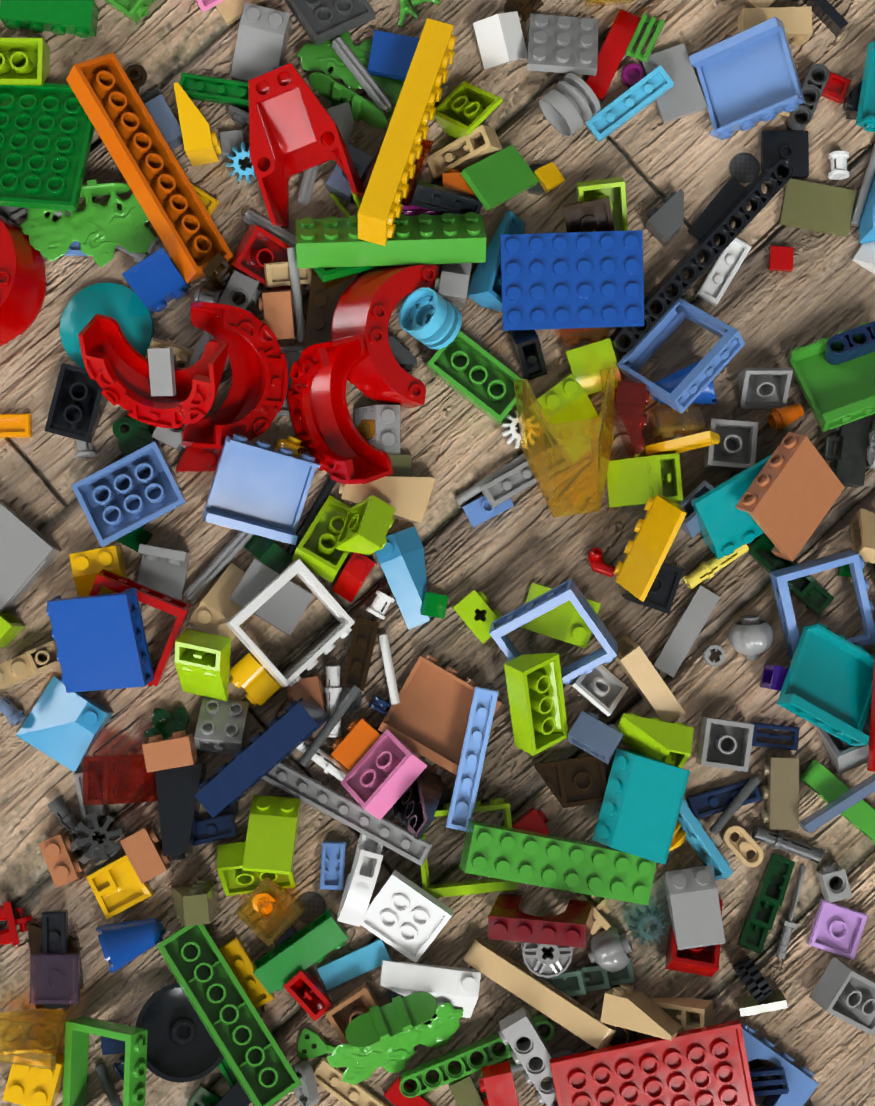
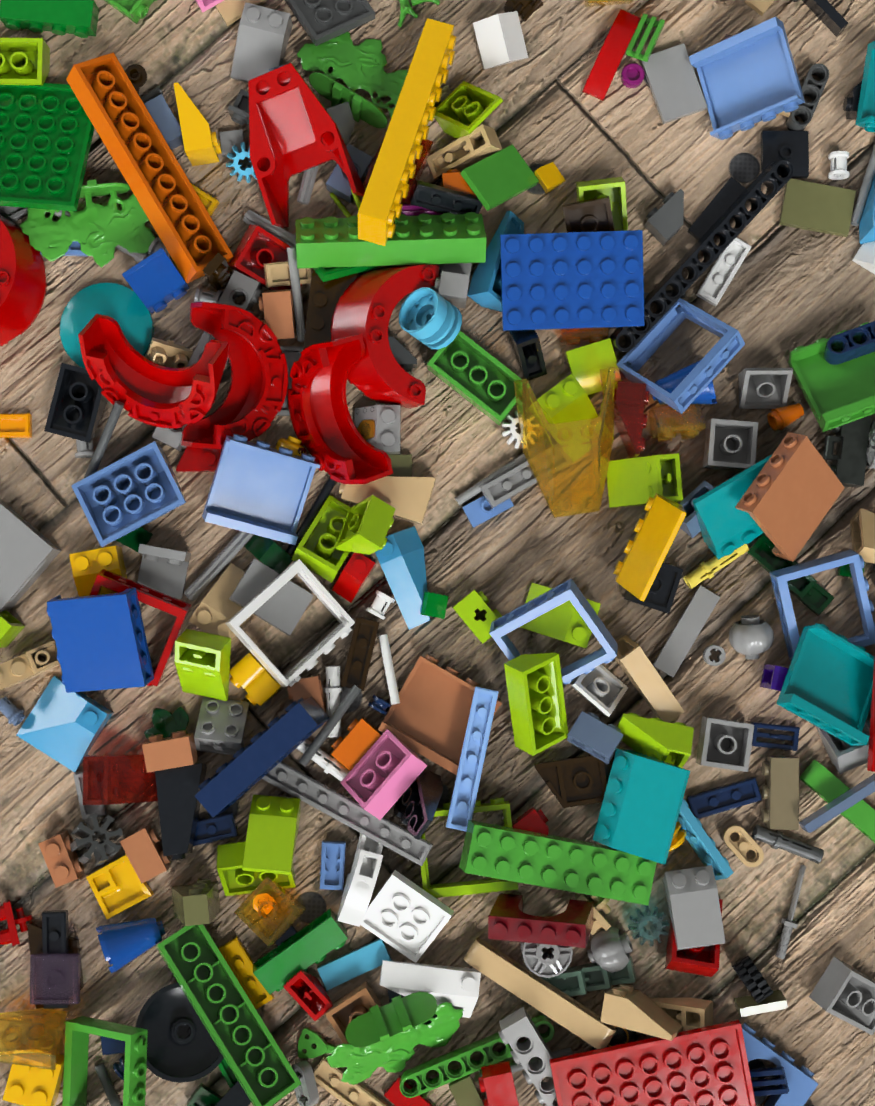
(66, 817): dark grey pin -> none
(105, 438): none -> dark grey bar
(136, 437): dark green plate -> none
(161, 371): light grey tile -> none
(215, 89): green tile -> none
(361, 74): light grey axle -> none
(391, 55): blue tile -> none
(563, 44): light grey plate -> none
(569, 105): light grey wheel -> none
(597, 563): red arm -> none
(630, 103): medium azure plate -> none
(683, 444): yellow tile -> none
(734, 805): dark grey bar -> none
(765, 903): dark green slope -> none
(780, 258): red tile -> none
(796, 21): tan brick -> none
(836, 87): red tile -> none
(837, 929): lavender tile -> none
(838, 892): light grey brick -> none

